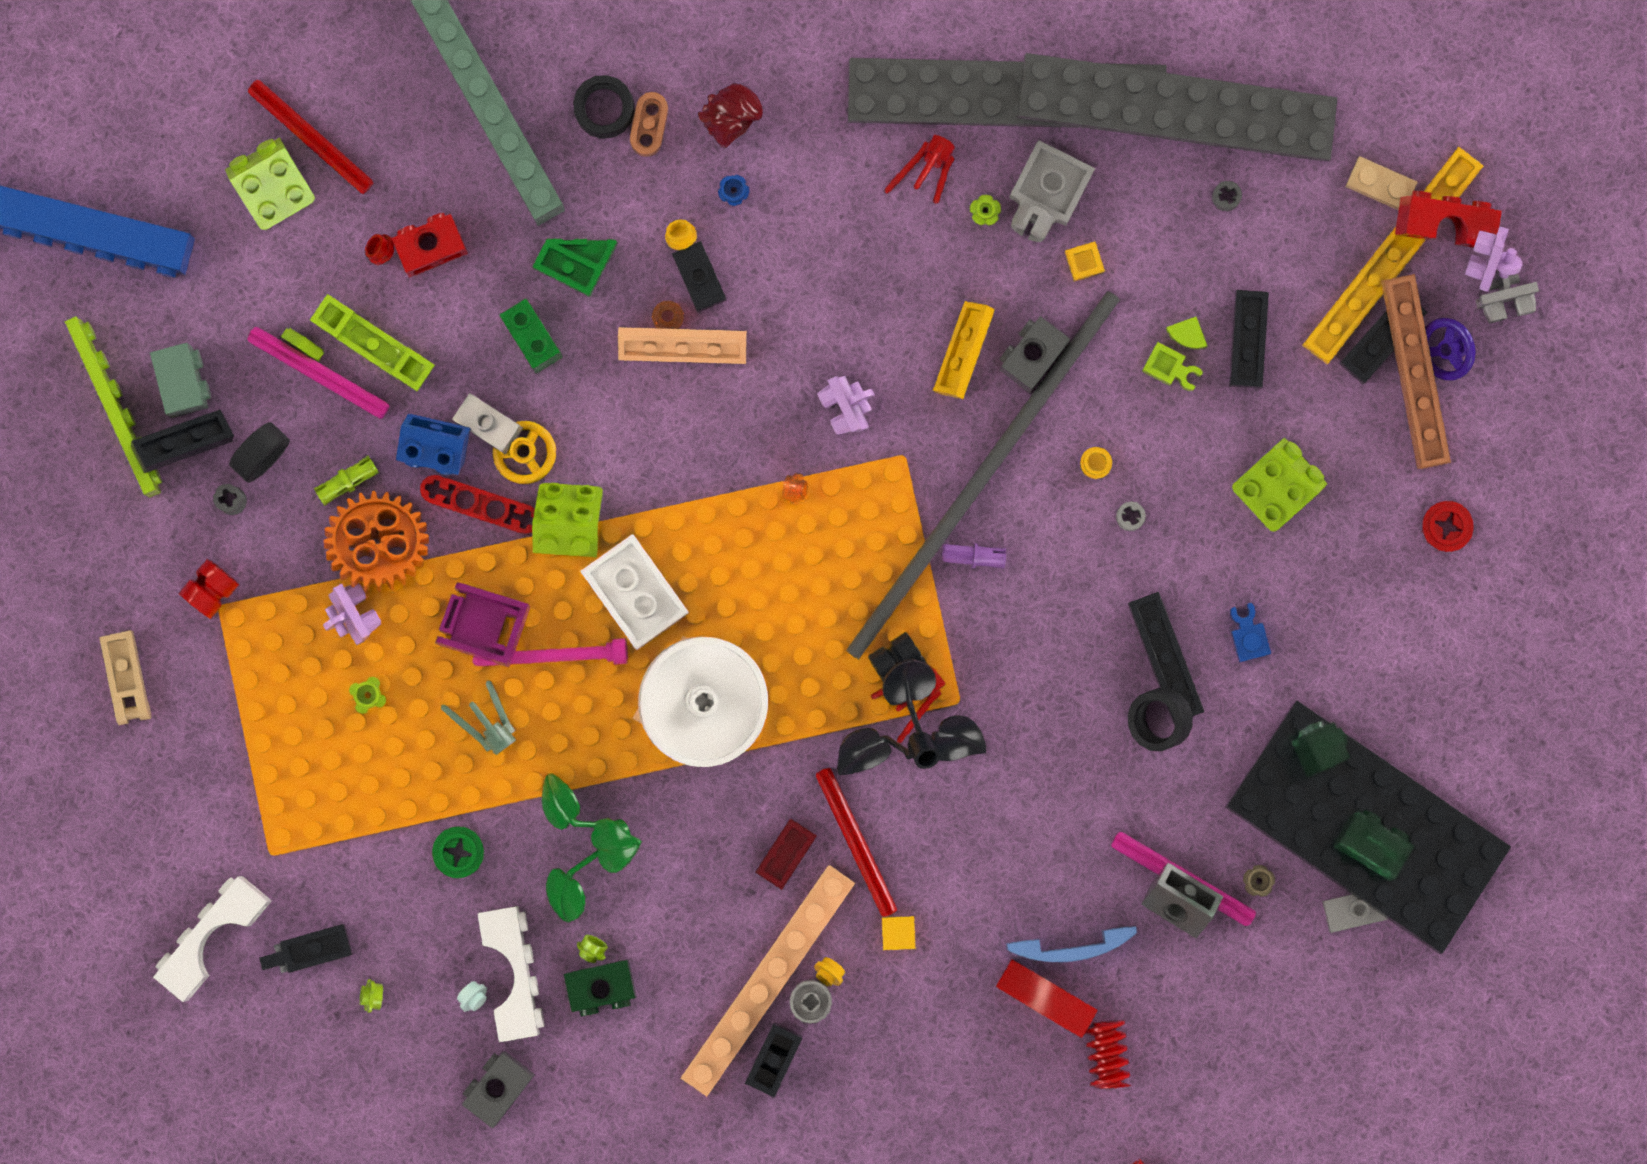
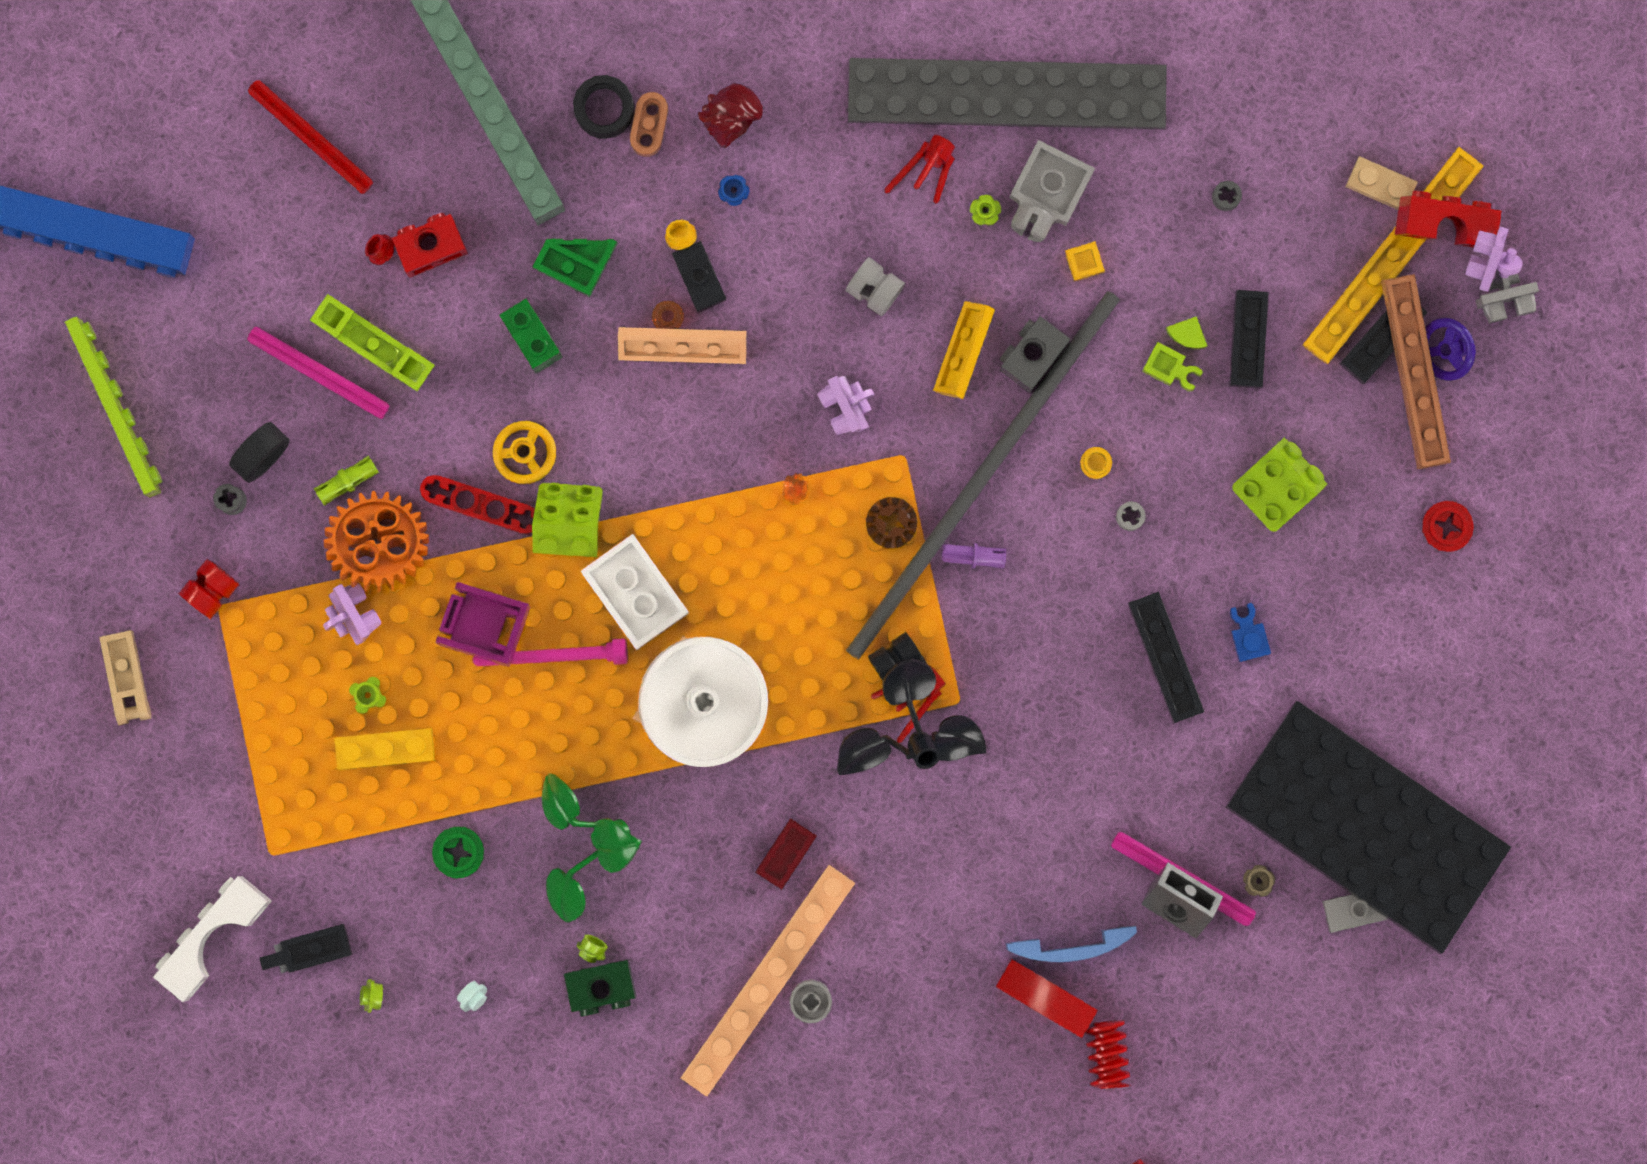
(180, 379): sand green brick -> none
(182, 441): black plate -> none
(269, 183): lime bracket -> none
(302, 344): lime tile -> none
(384, 749): none -> yellow plate
(432, 444): blue brick -> none
(482, 1102): dark grey brick -> none
(487, 423): light grey plate -> none
(497, 736): sand green plant -> none
(504, 932): white arch -> none
(774, 1059): black brick -> none
(829, 972): yellow plate -> none
(856, 842): red axle -> none
(875, 286): none -> light grey wheel
(897, 536): none -> reddish brown gear
(898, 933): yellow tile -> none
(1139, 727): black tyre -> none
(1176, 107): dark grey plate -> none
(1321, 747): clear green brick -> none
(1374, 844): clear green brick -> none

